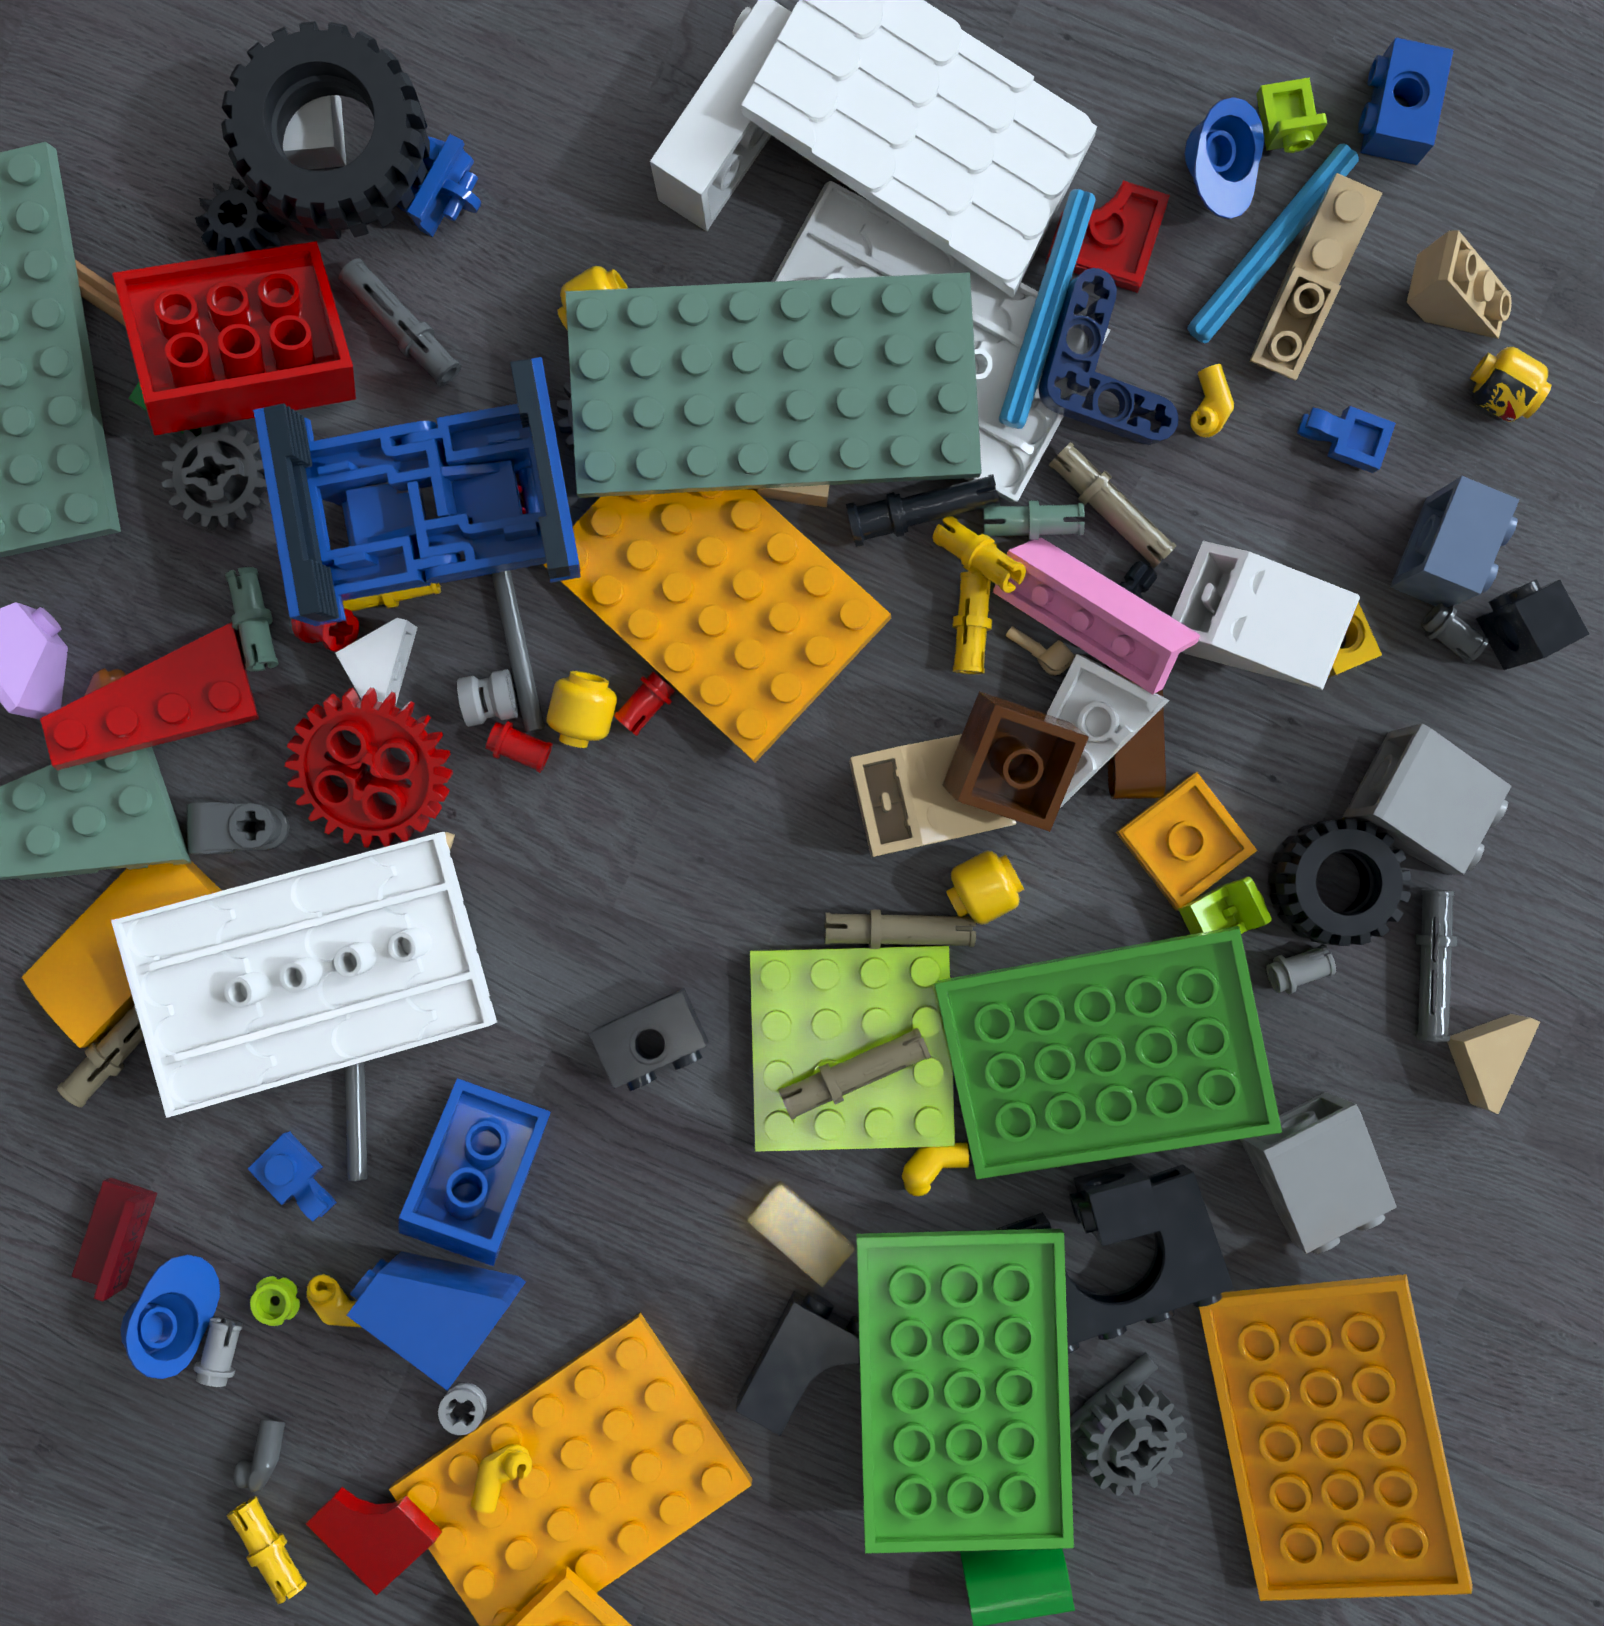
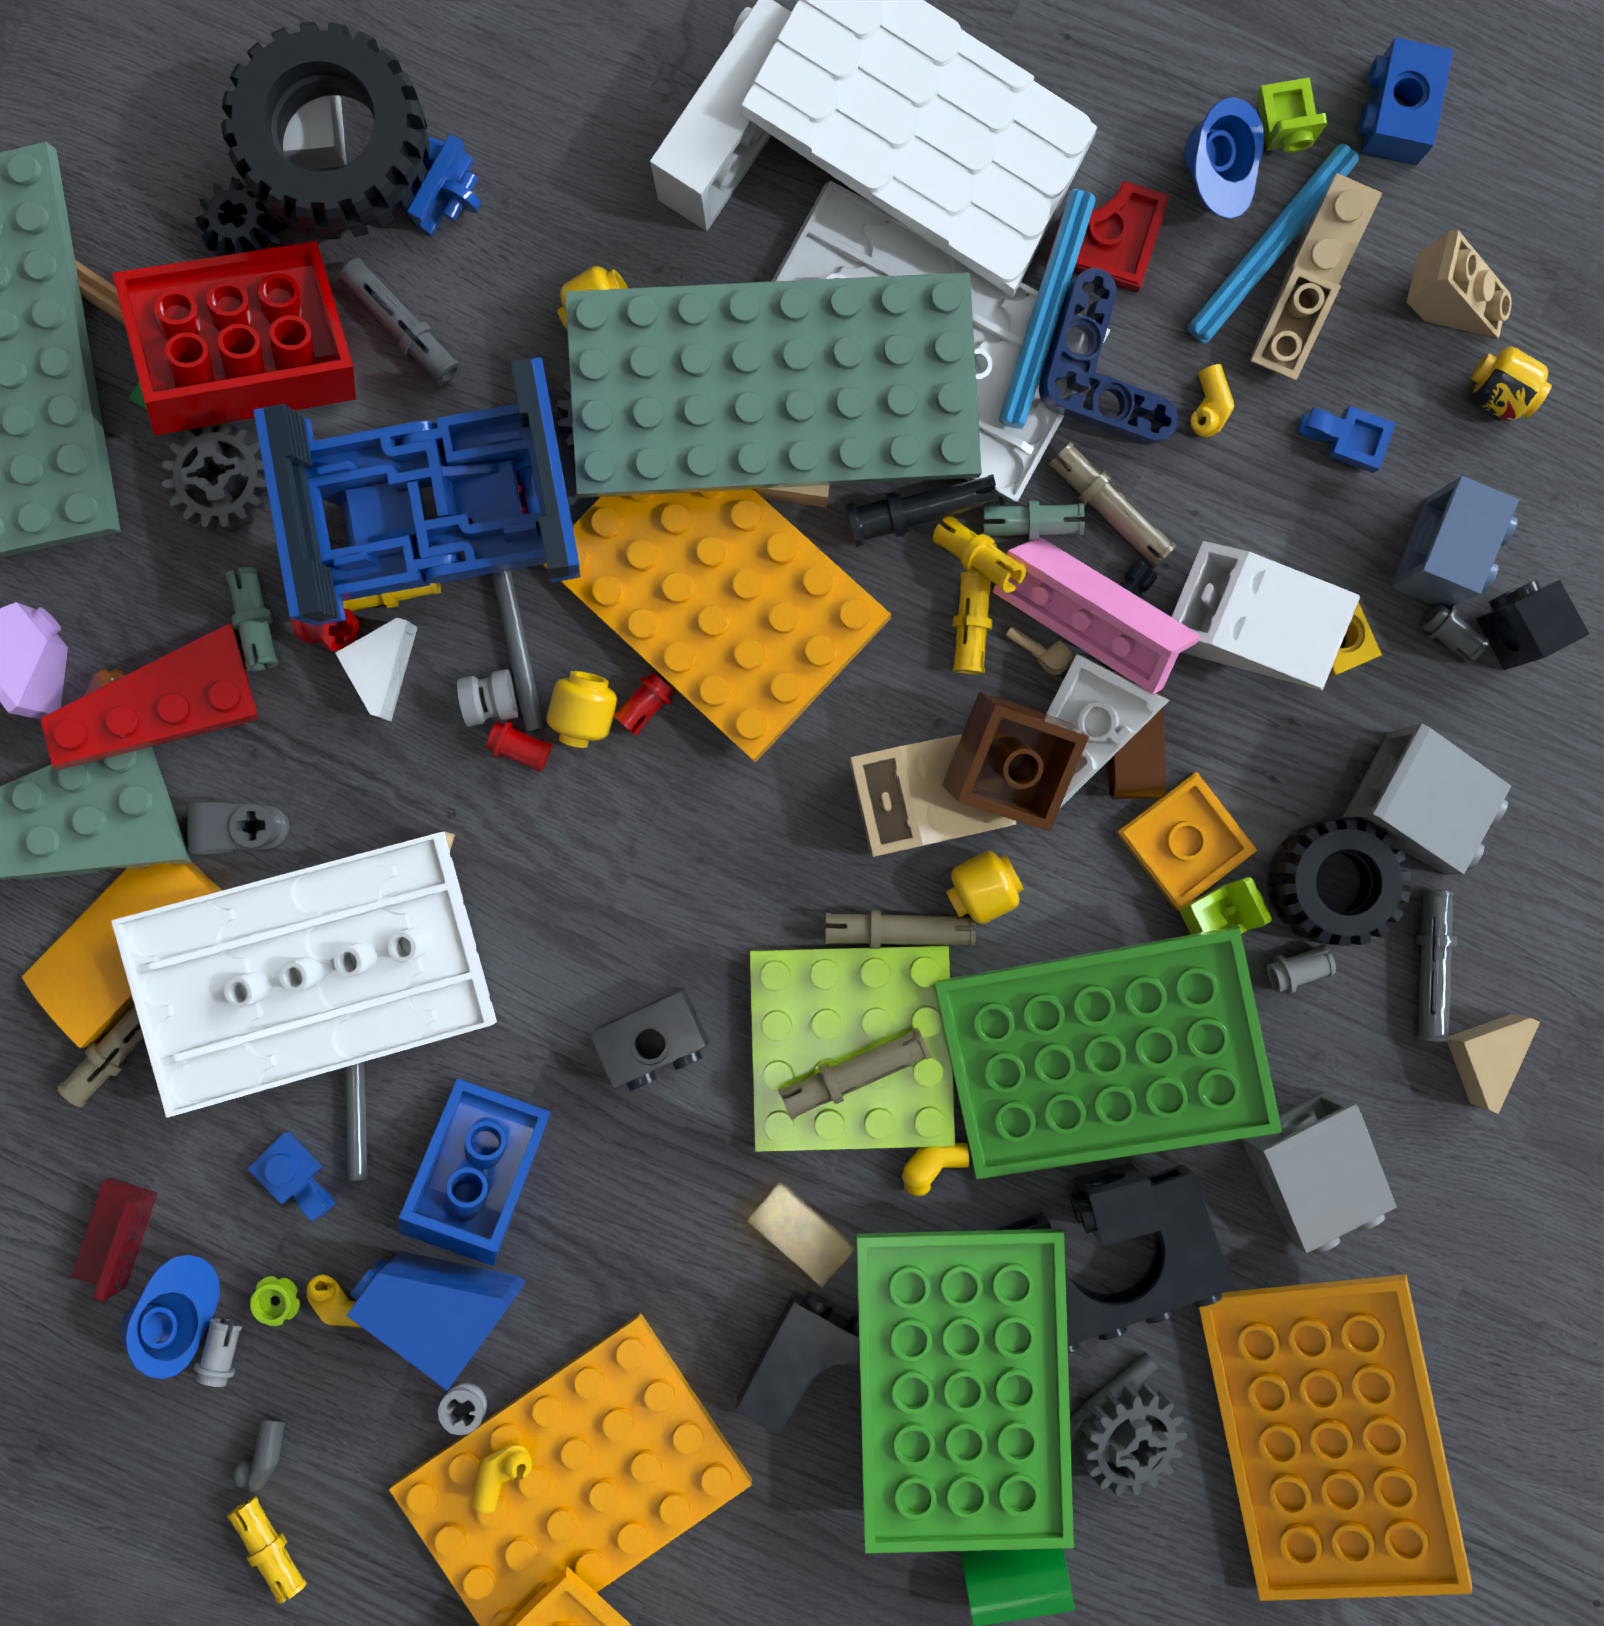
(372, 1537): red tile -> none
(378, 729): red gear -> none

